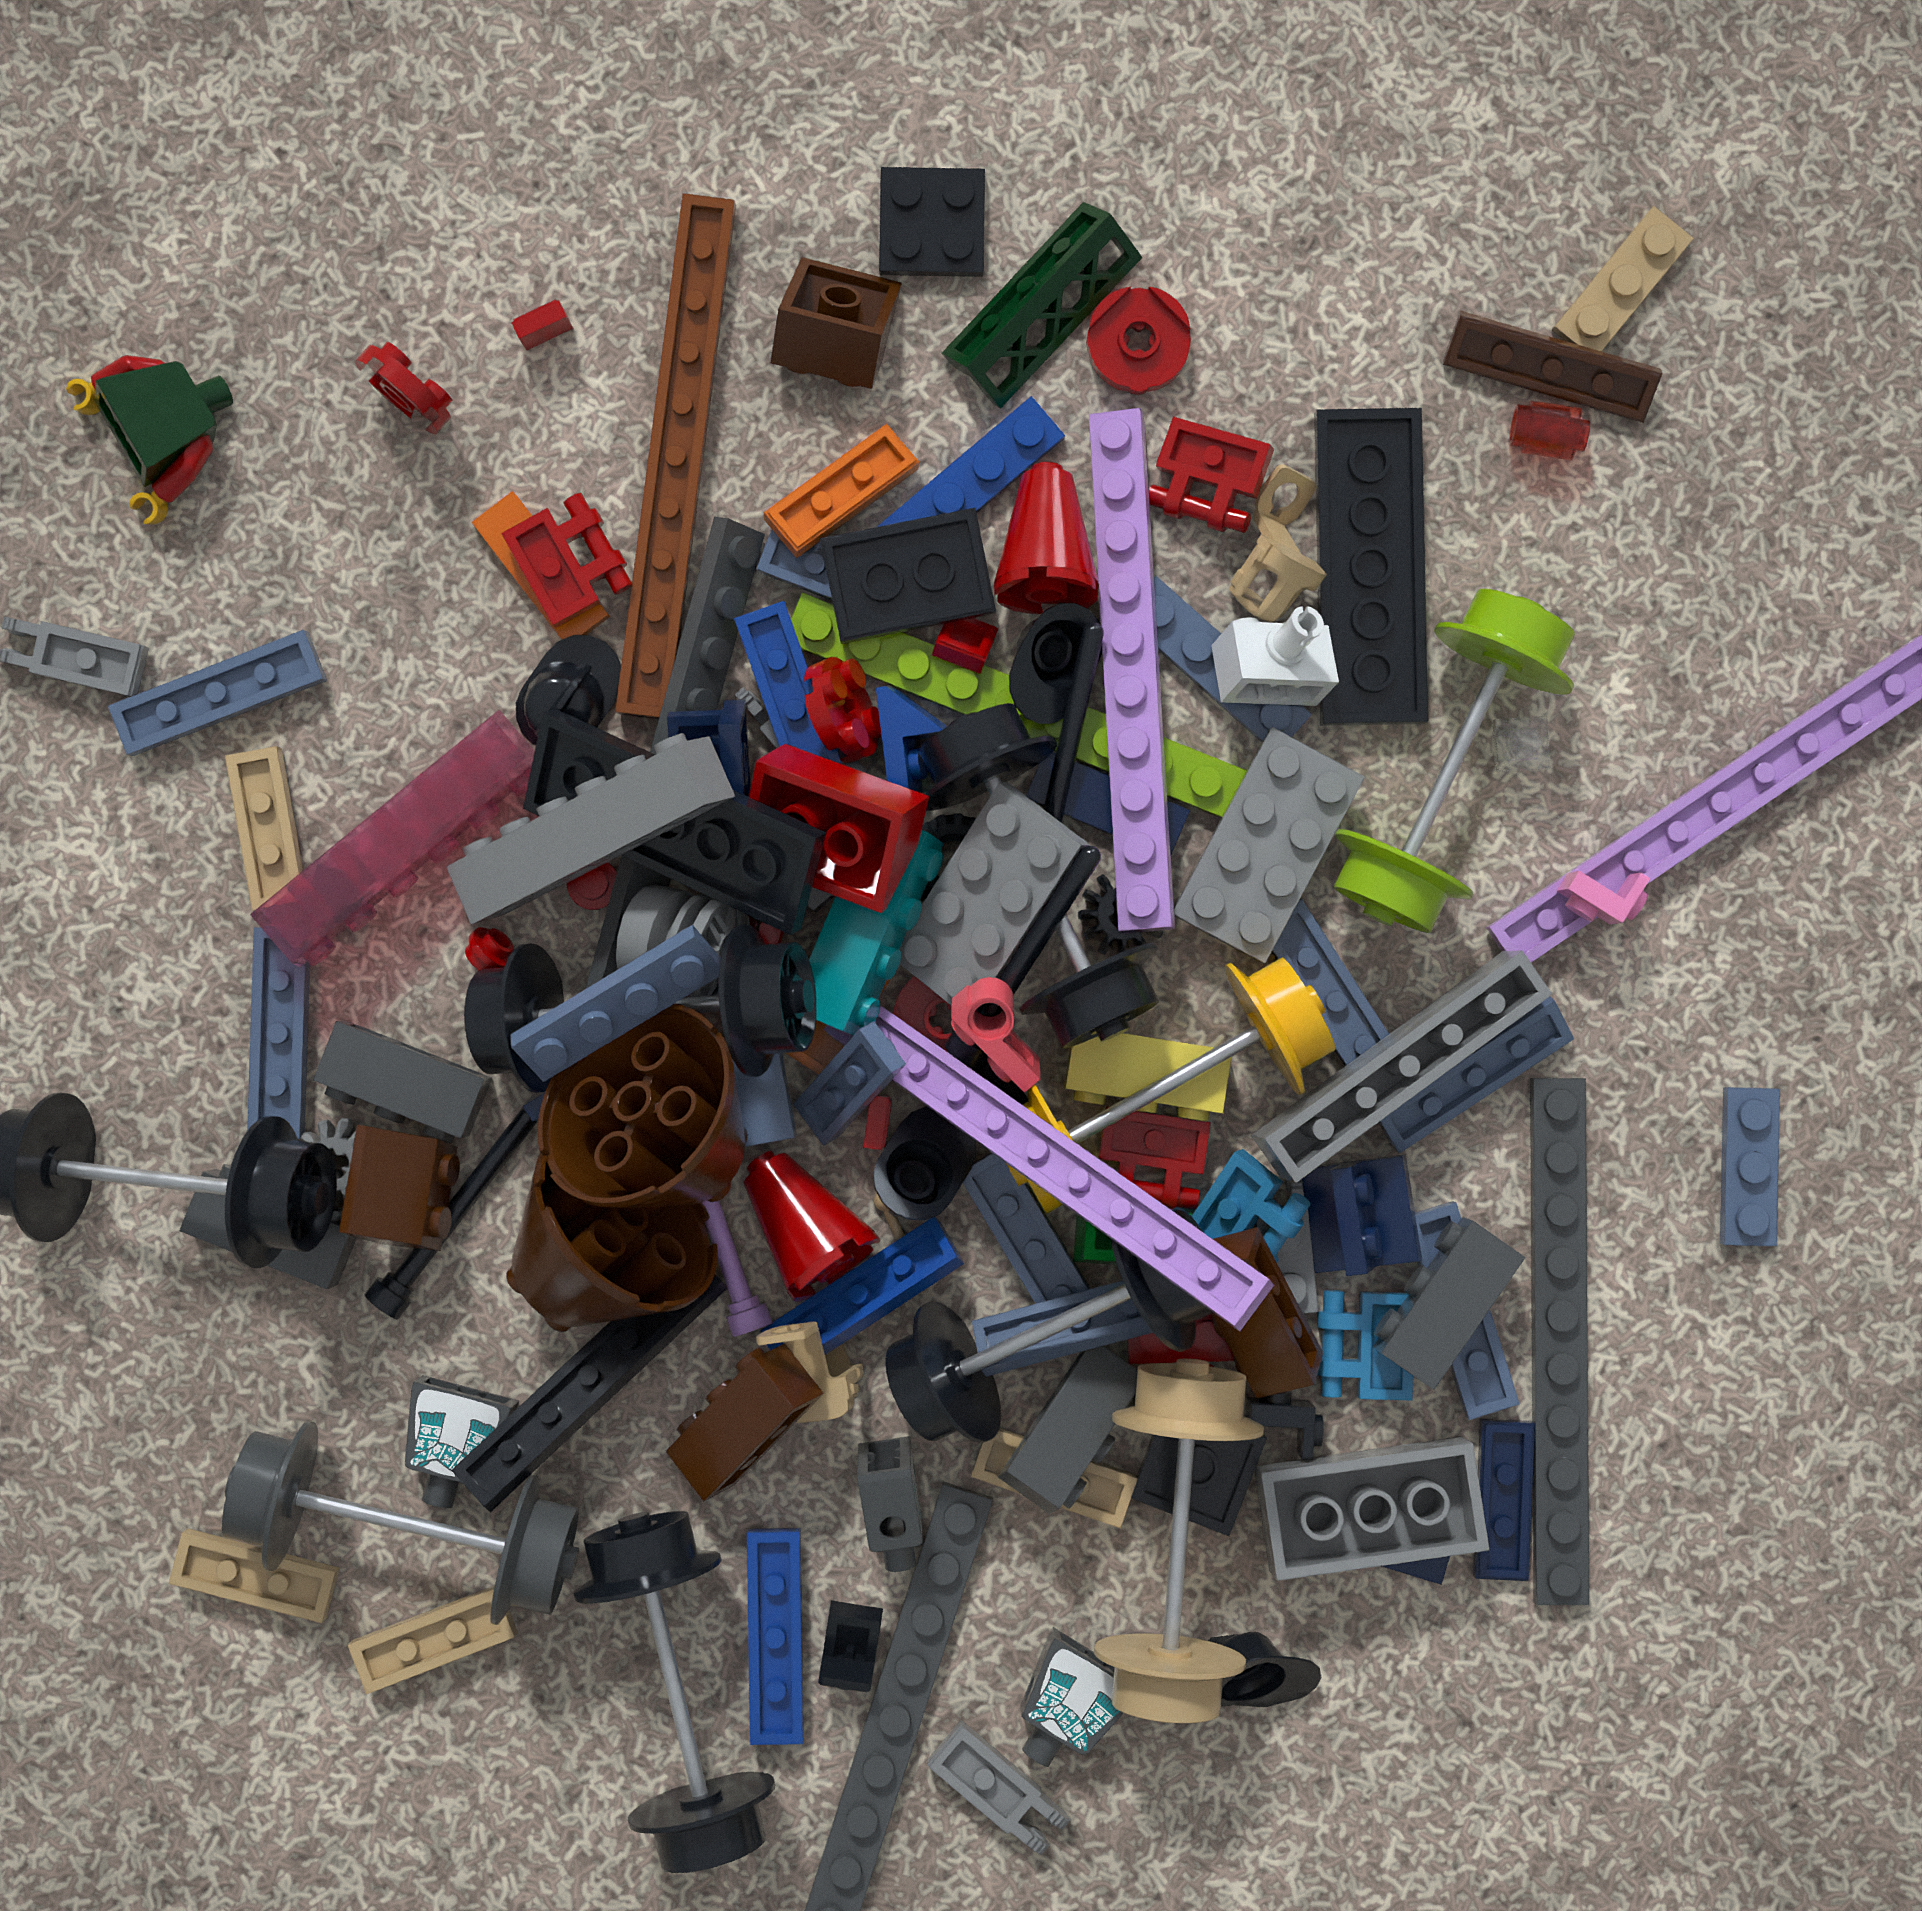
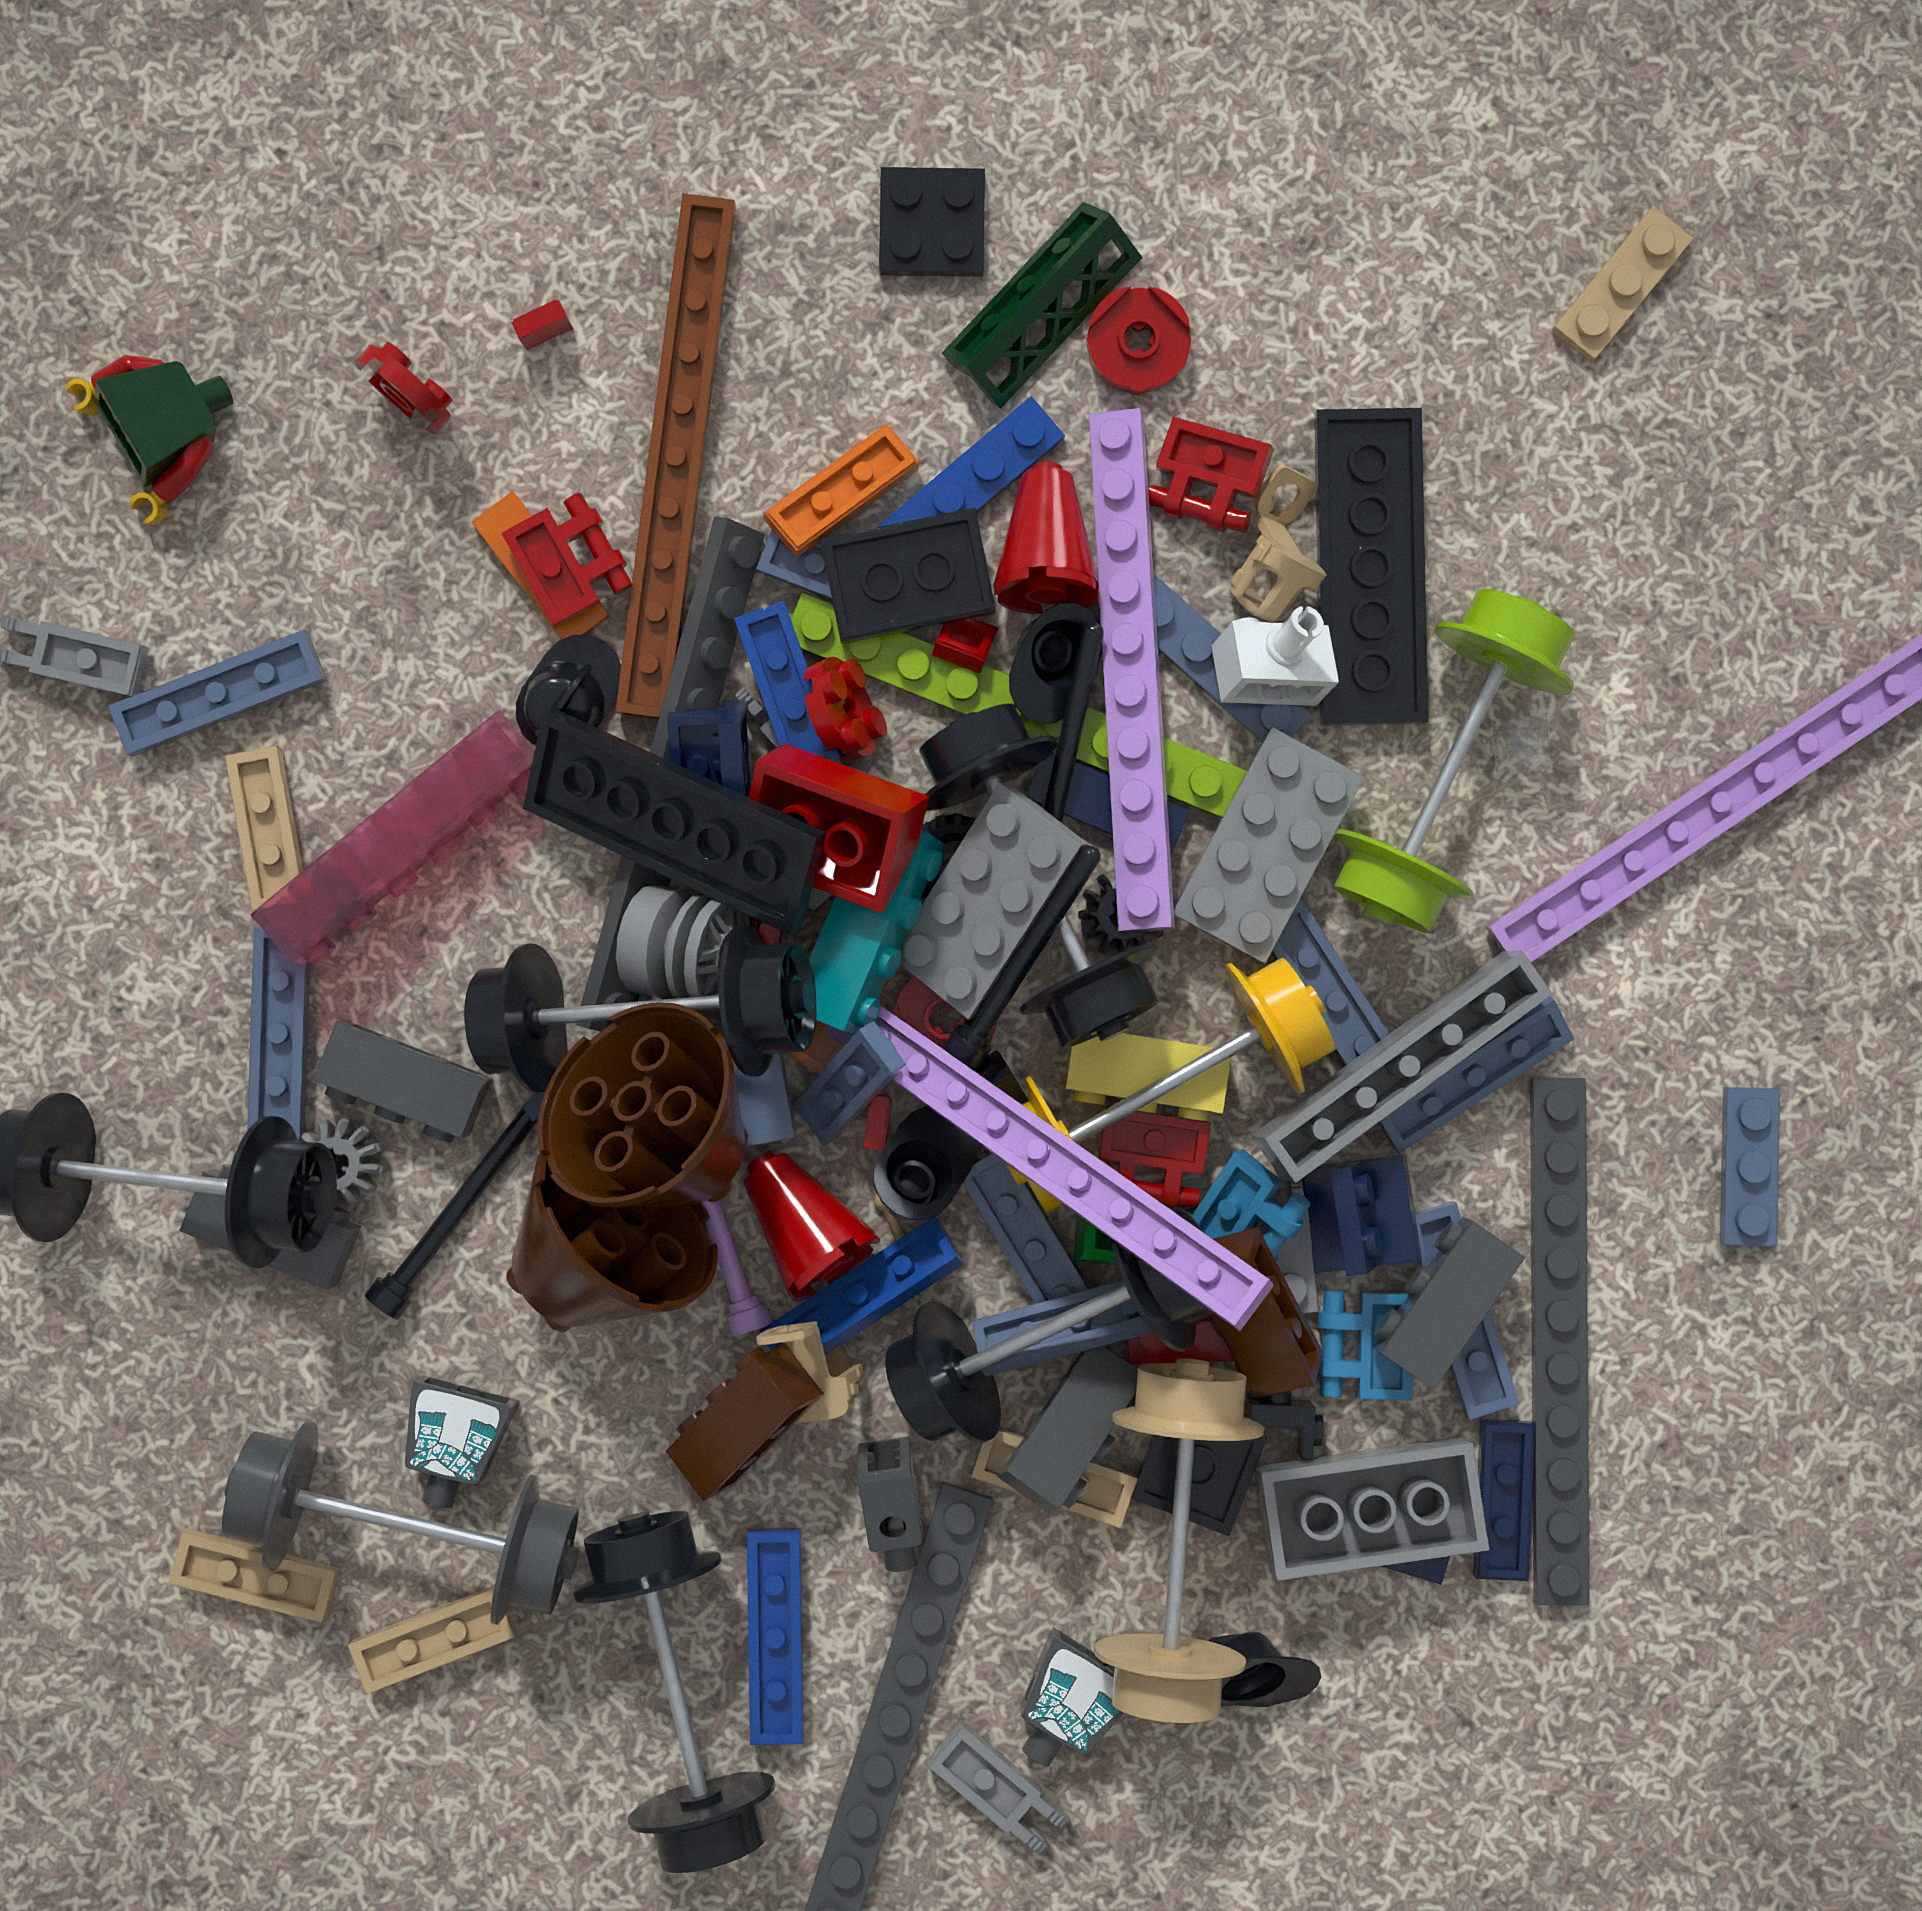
(399, 1189): reddish brown slope -> none
(488, 948): red plate -> none
(571, 1399): black plate -> none
(591, 828): light grey brick -> none
(593, 888): red plate -> none
(617, 1003): sand blue plate -> none
(835, 323): reddish brown slope -> none
(850, 1646): black bracket -> none
(901, 725): blue slope -> none
(1007, 1052): coral plate -> none
(1549, 430): clear red brick -> none
(1552, 366): reddish brown tile -> none
(1592, 899): bright pink bracket -> none

